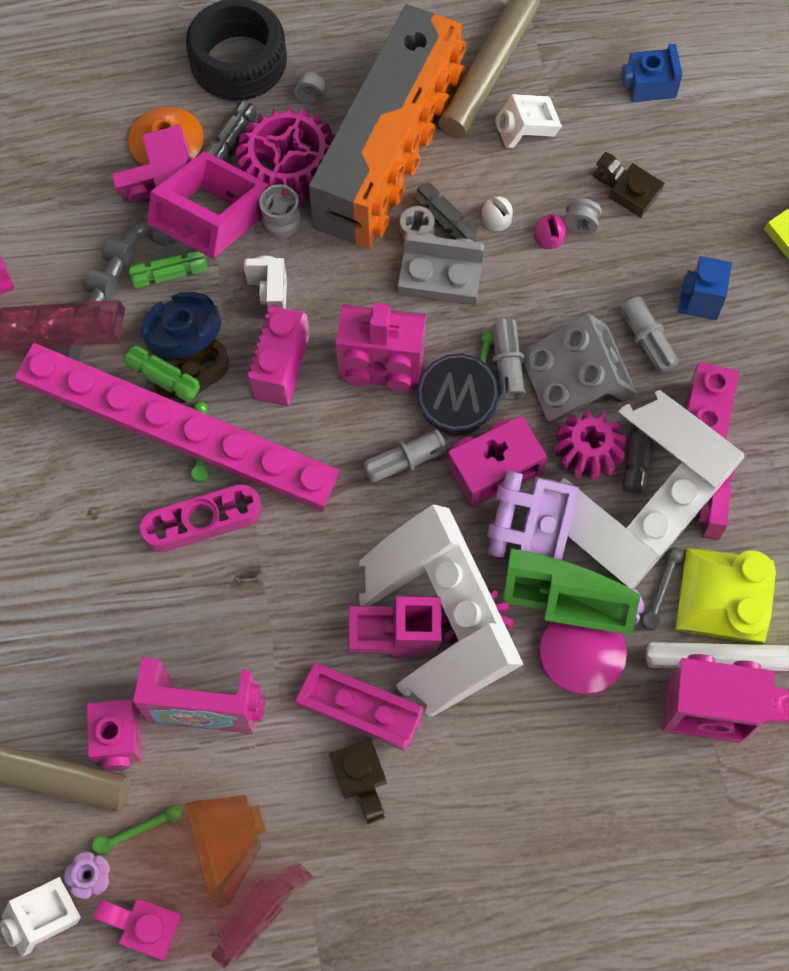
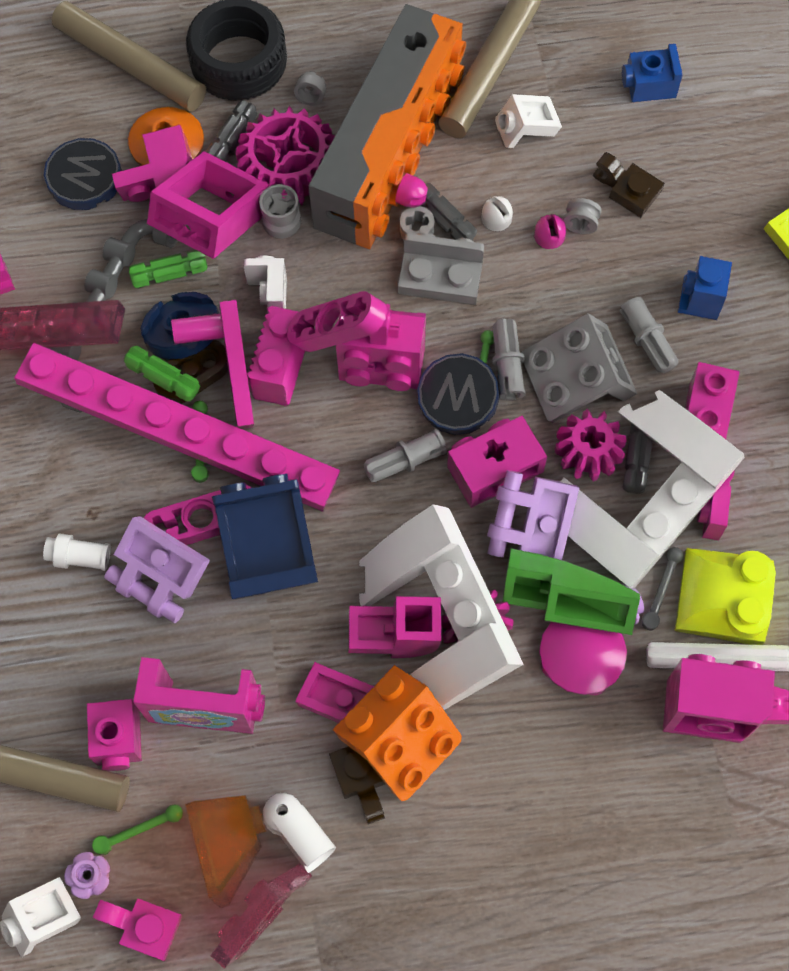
(66, 552): none -> white animal
(82, 173): none -> tile
(129, 56): none -> dark tan piece
(161, 558): none -> lavender plate
(225, 326): none -> dark pink piece
(264, 537): none -> dark blue panel
(297, 830): none -> white piece
(348, 327): none -> dark pink beam
(400, 732): none -> orange bracket
(411, 191): none -> dark pink hinge

